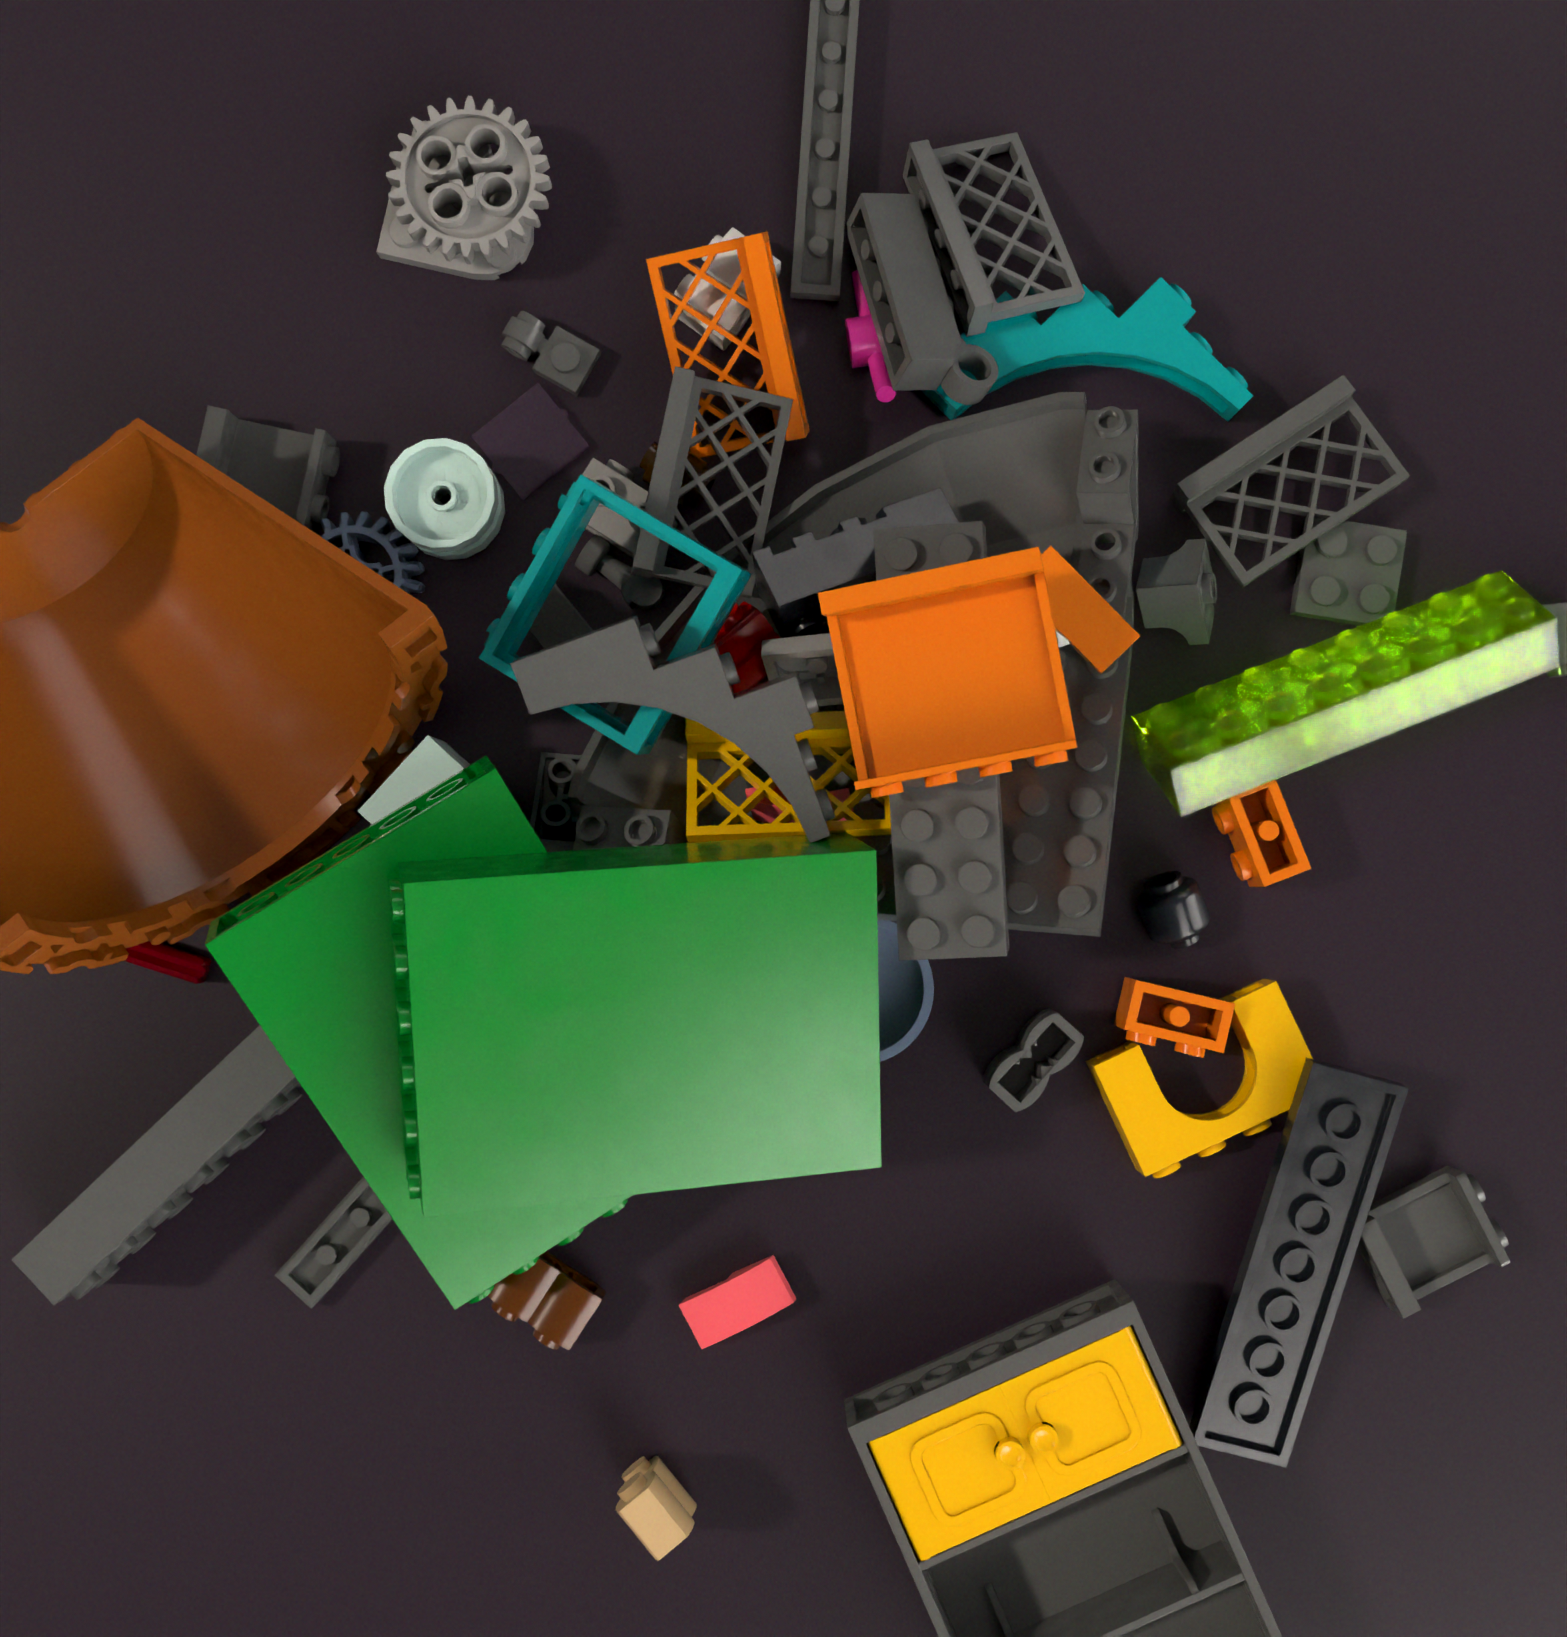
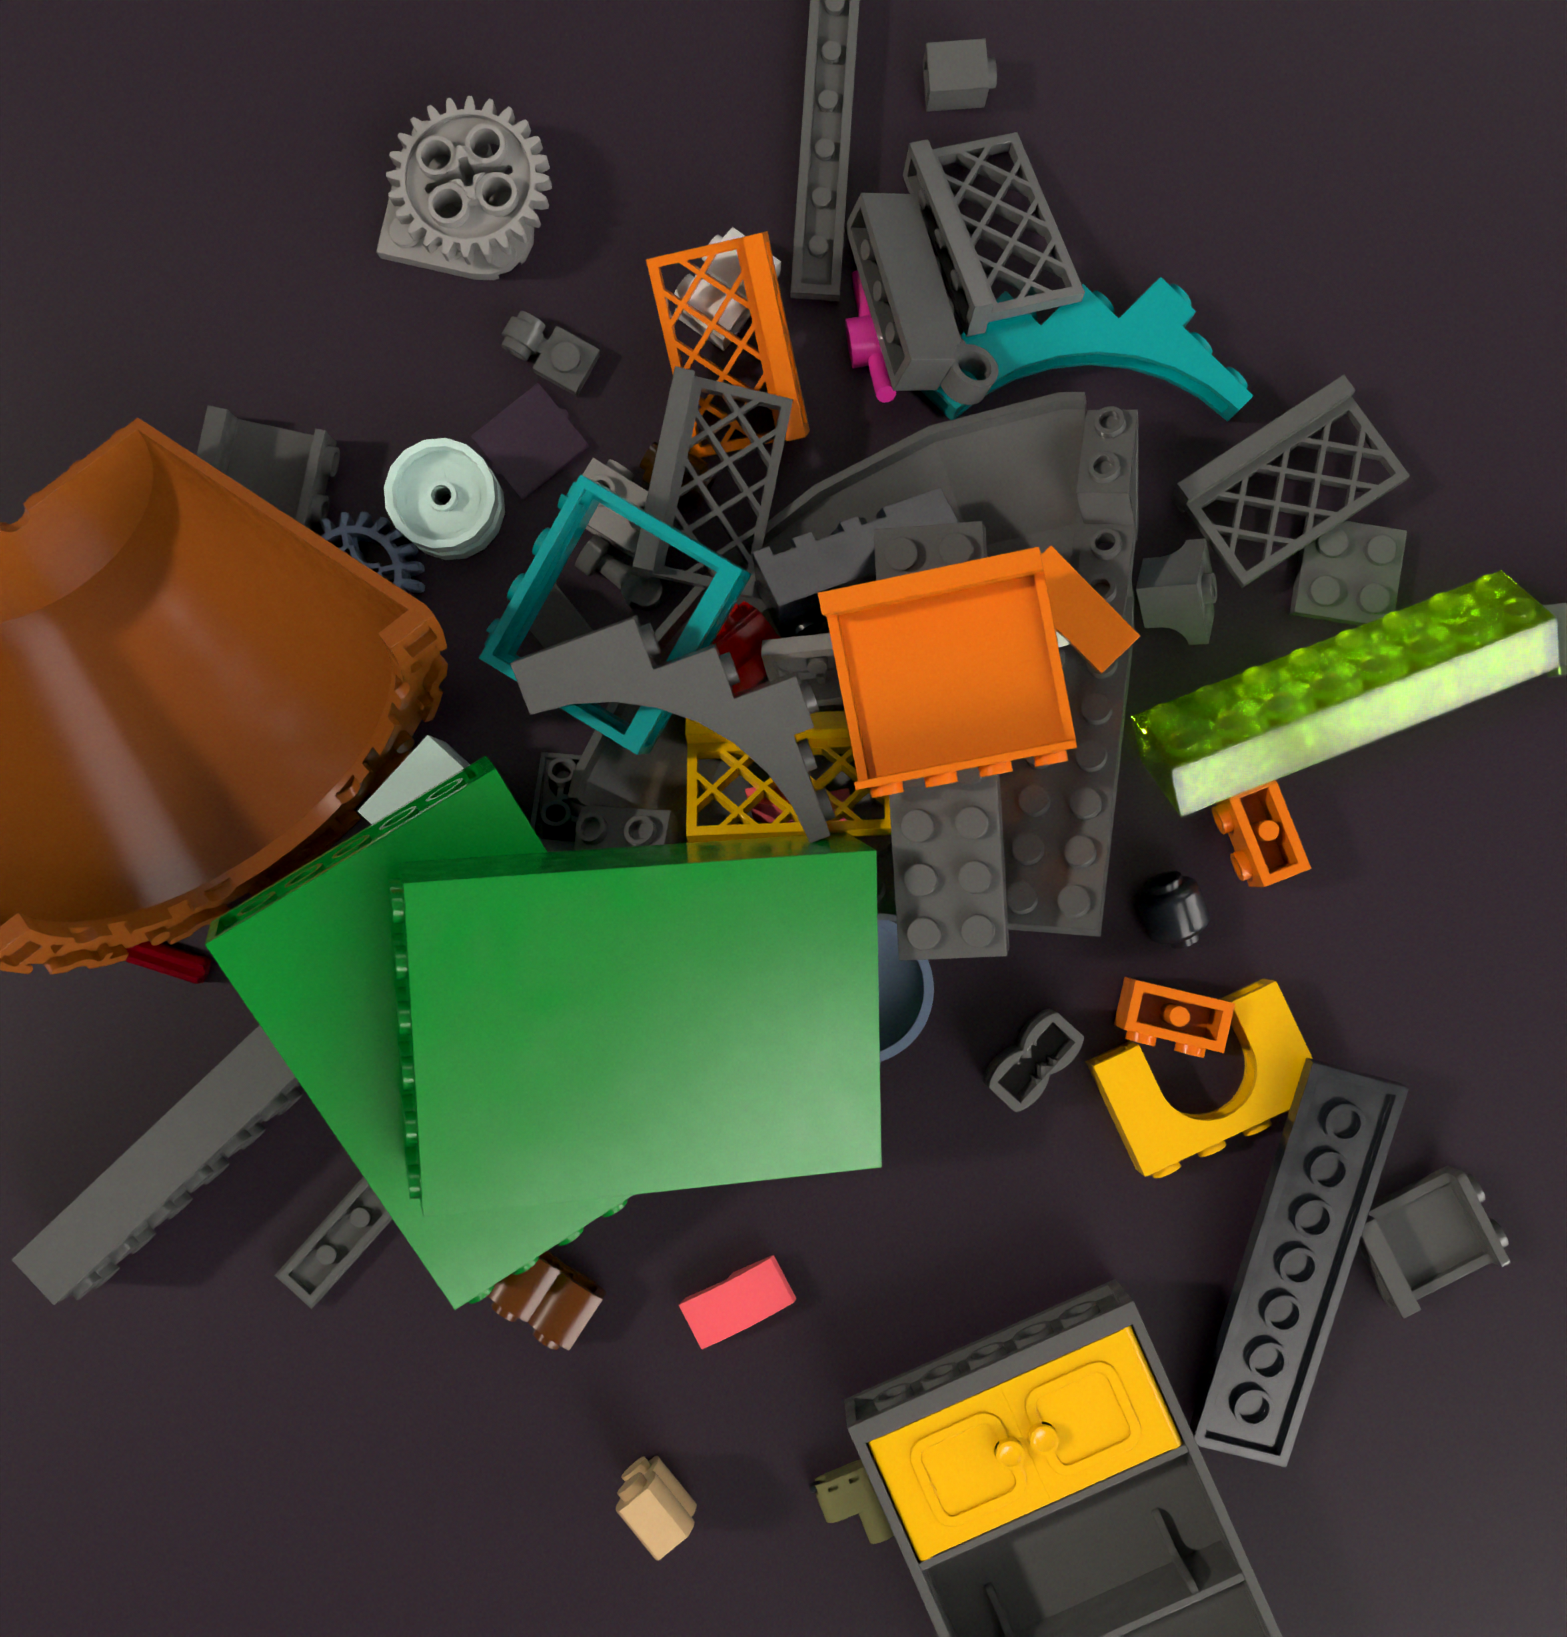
(848, 1493): none -> olive piece
(957, 74): none -> dark grey brick

